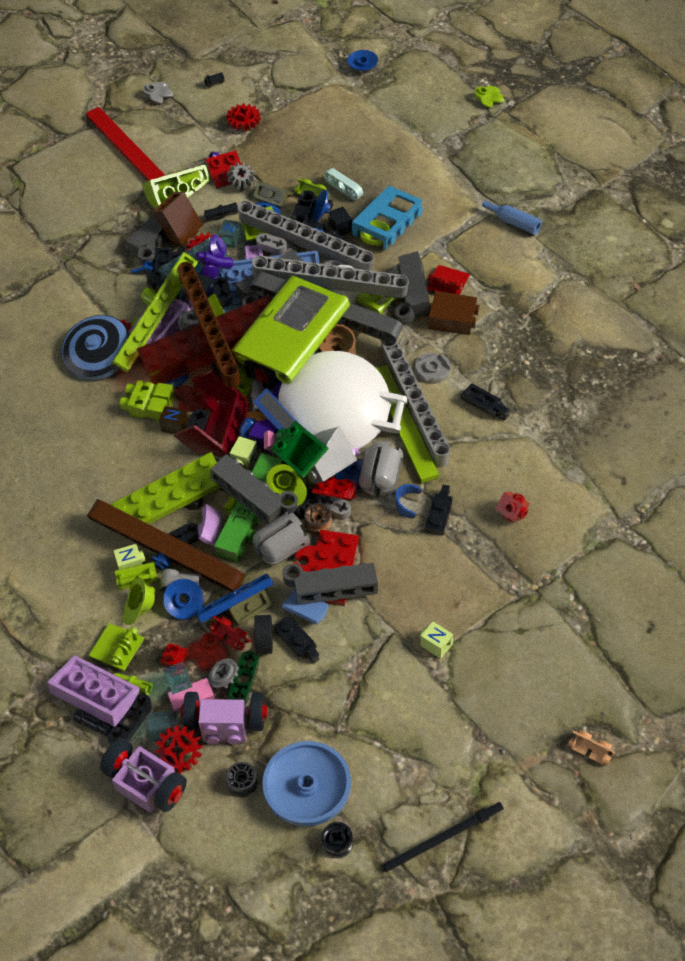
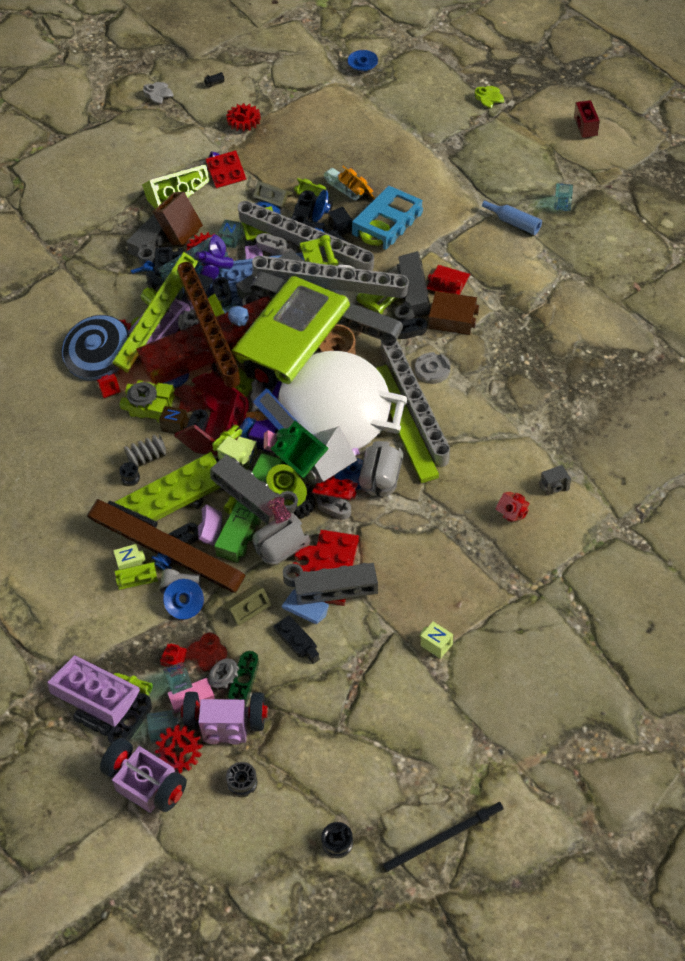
(108, 385): none -> red tile
(117, 646): lime hinge -> none
(124, 144): red tile -> none
(126, 472): none -> black wheel
(139, 516): none -> black bar
(139, 601): lime piece -> none
(141, 388): none -> dark grey gear
(145, 450): none -> light grey piece
(221, 211): black pin -> none
(231, 433): none -> lime axle
(234, 450): none -> yellowish green brick
(234, 597): blue tile -> none
(236, 637): red hinge -> none
(238, 316): none -> medium blue piece
(240, 181): light grey gear -> none
(263, 634): black tyre -> none
(279, 509): none -> clear pink bush
(306, 783): medium blue dish -> none
(311, 251): none -> lime plate
(317, 511): medium nougat wheel -> none
(354, 183): none -> light orange hinge
(402, 490): blue helmet -> none
(411, 328): none -> black beam
(439, 512): black hinge -> none
(485, 401): black hinge -> none
(555, 480): none -> dark grey brick
(563, 197): none -> clear light blue brick
(586, 118): none -> dark red brick
(599, 750): light nougat hinge -> none

